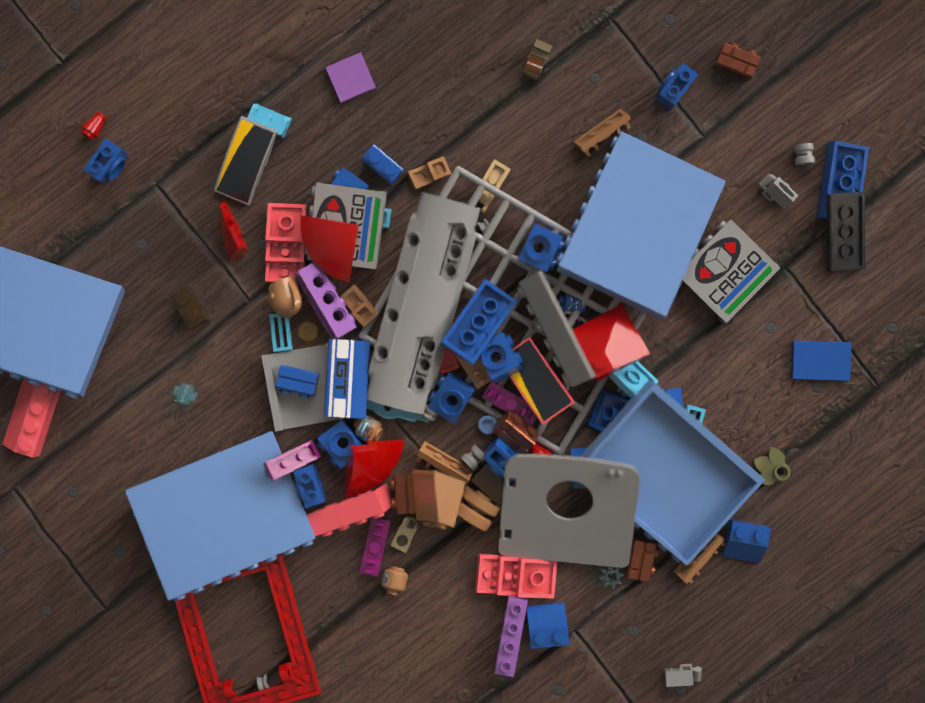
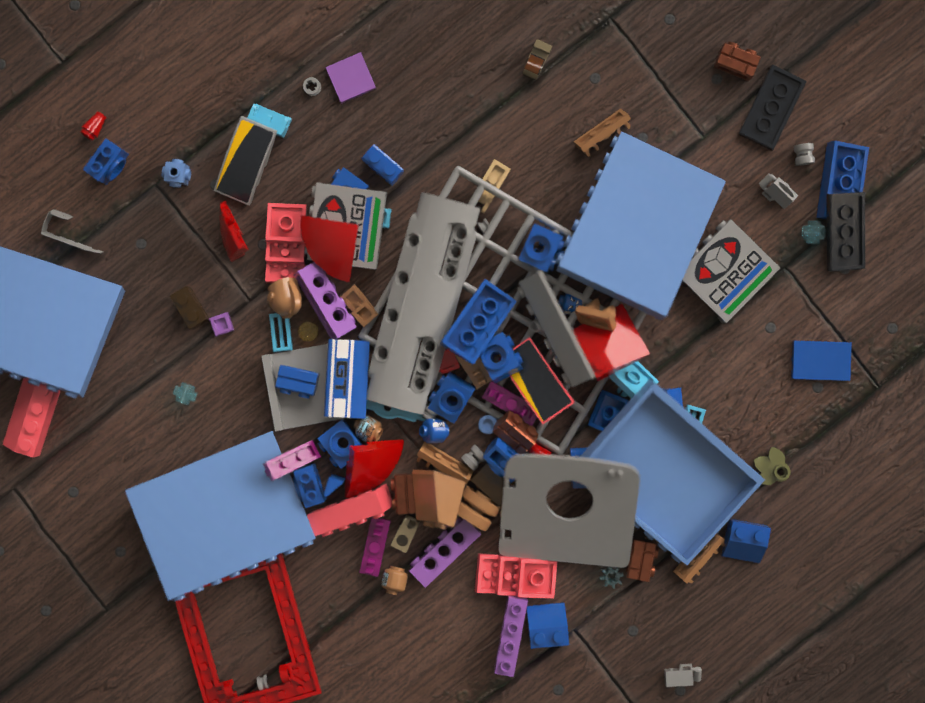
(66, 216): none -> light grey piece
(182, 176): none -> medium blue brick
(221, 324): none -> medium lavender tile
(317, 89): none -> light grey bush
(333, 482): none -> blue slope
(425, 574): none -> medium lavender brick
(429, 173): medium nougat slope -> none
(434, 431): none -> blue head
(594, 317): none -> medium nougat tile
(675, 86): blue brick -> none
(772, 107): none -> black tile
(813, 232): none -> clear light blue gear

